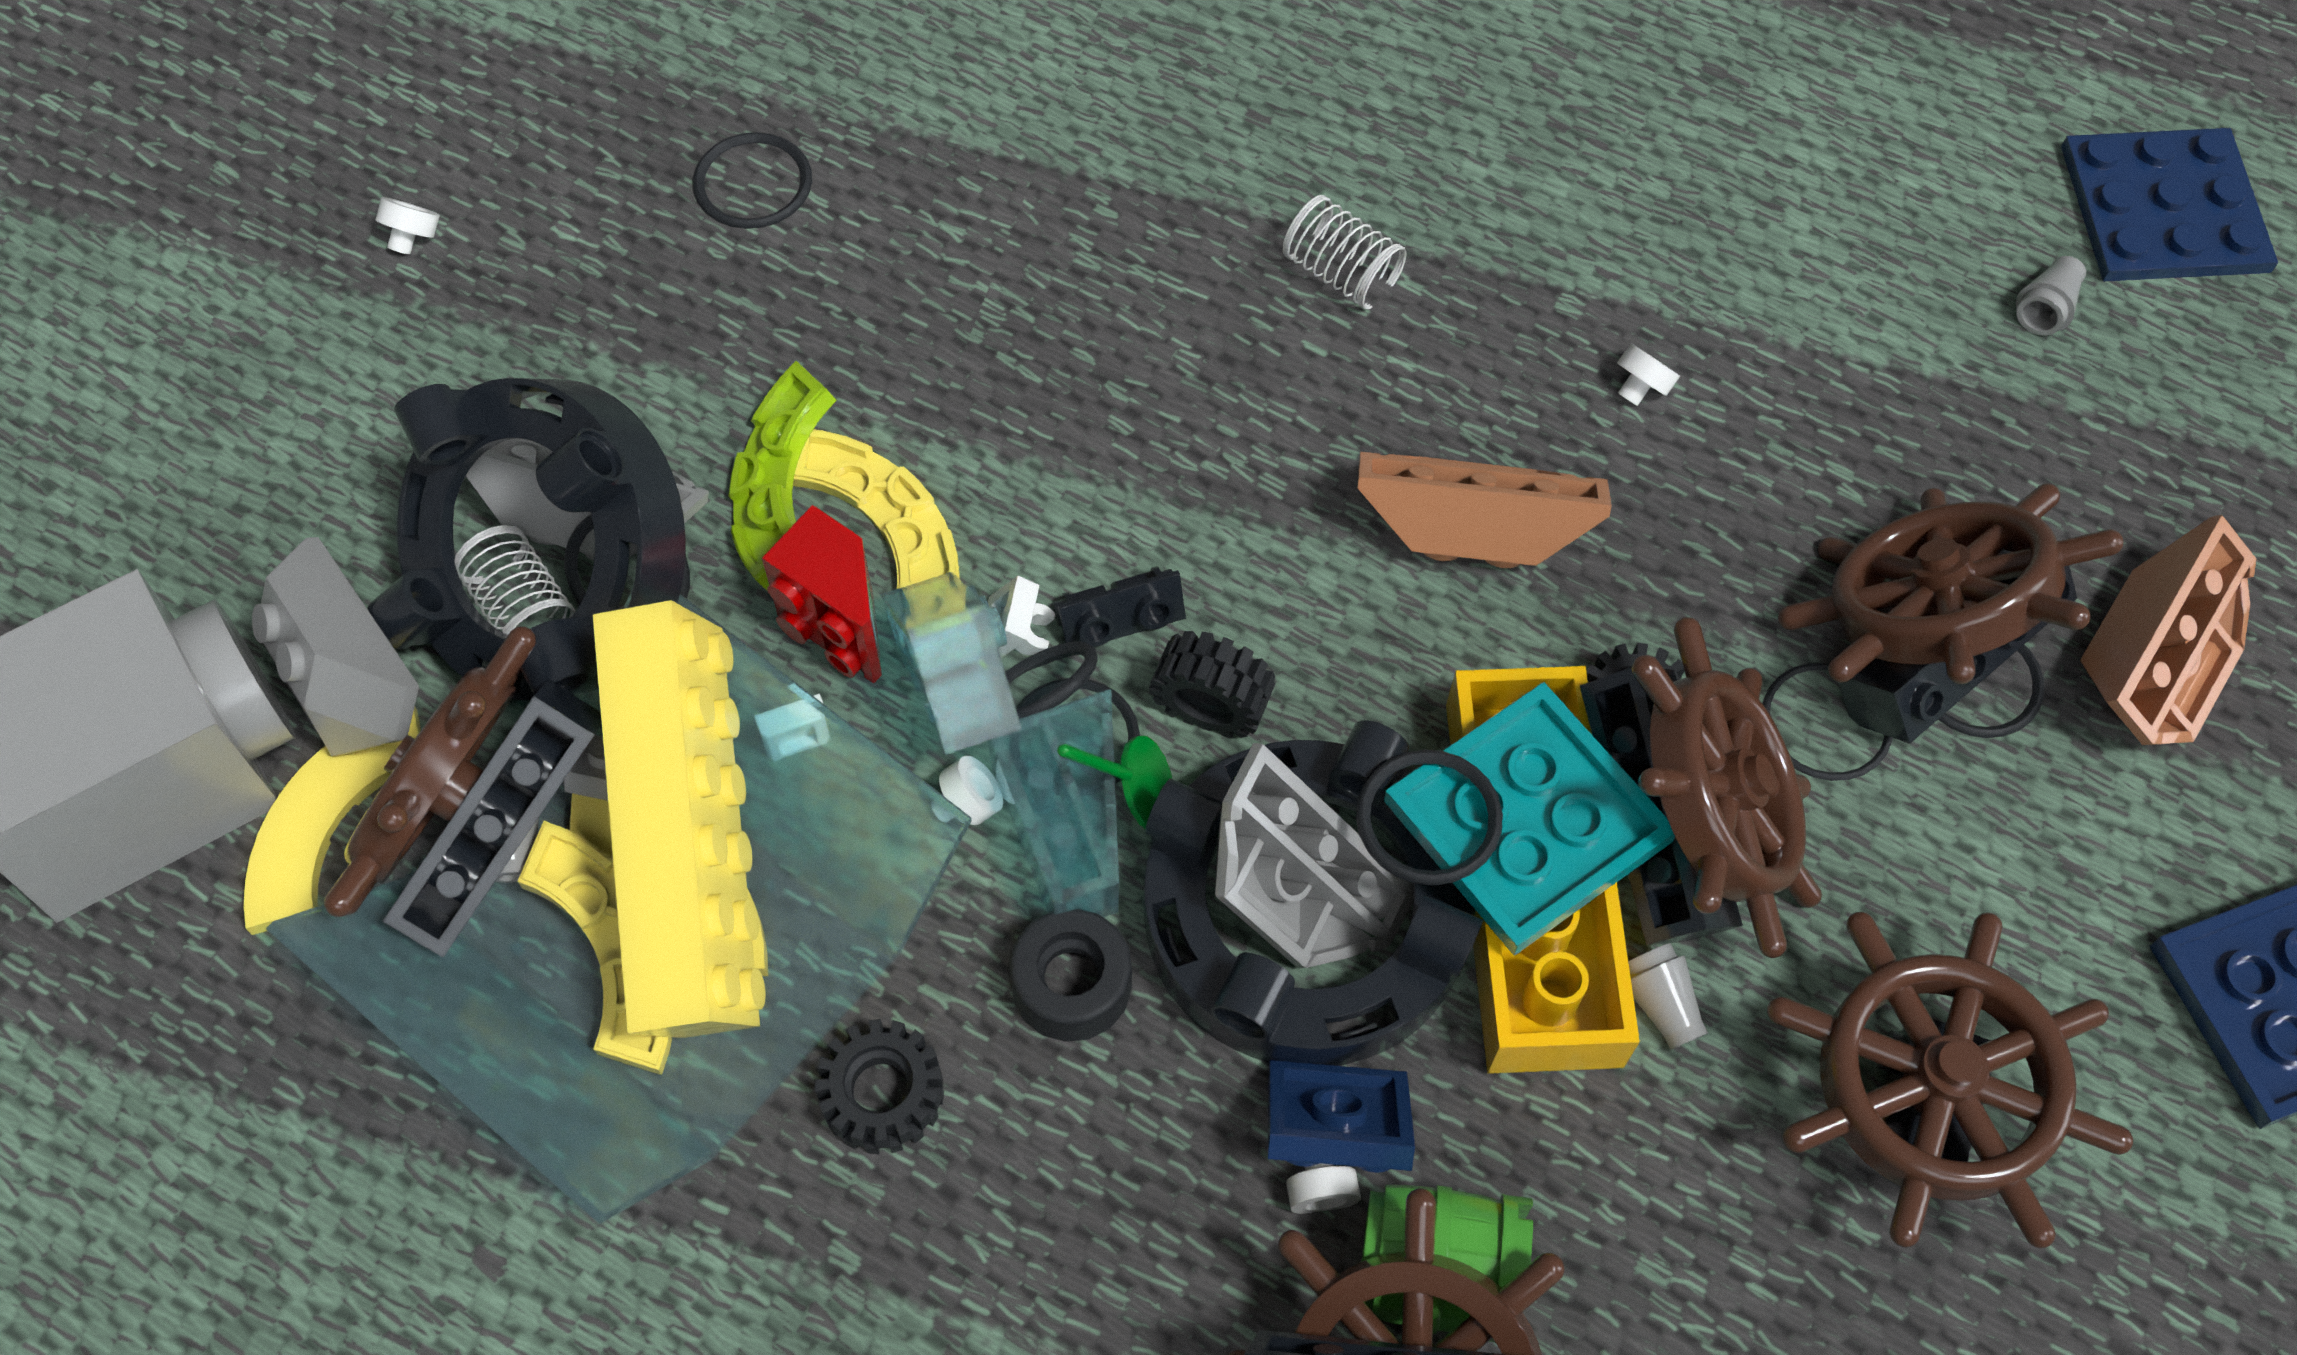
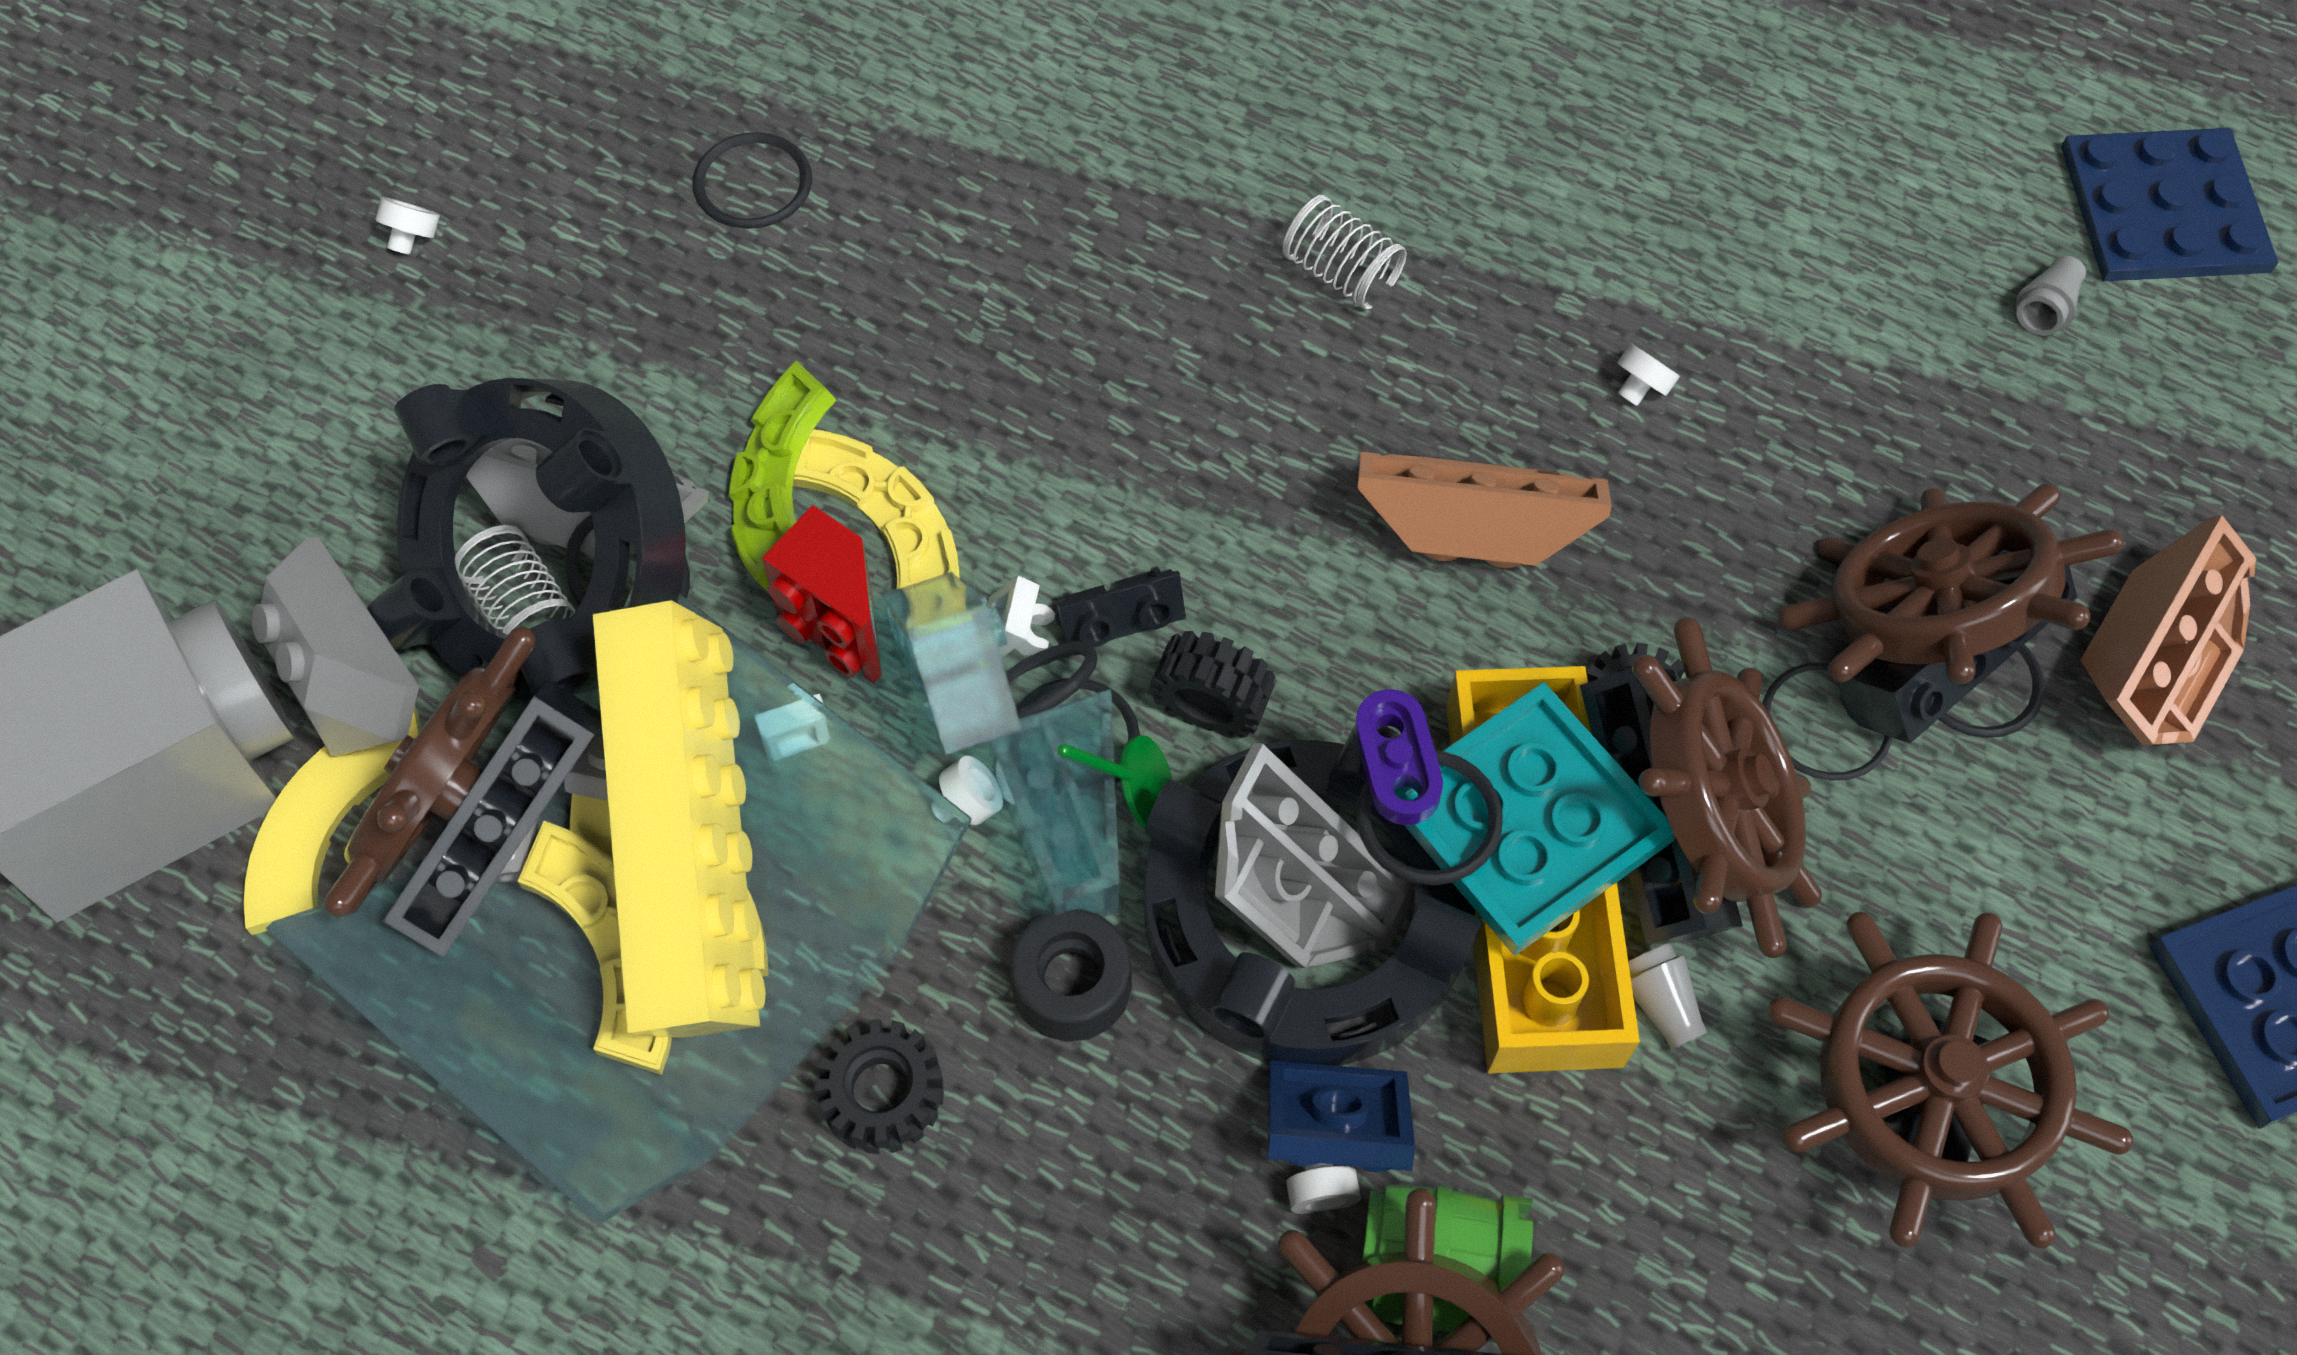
(1400, 760): none -> dark purple plate

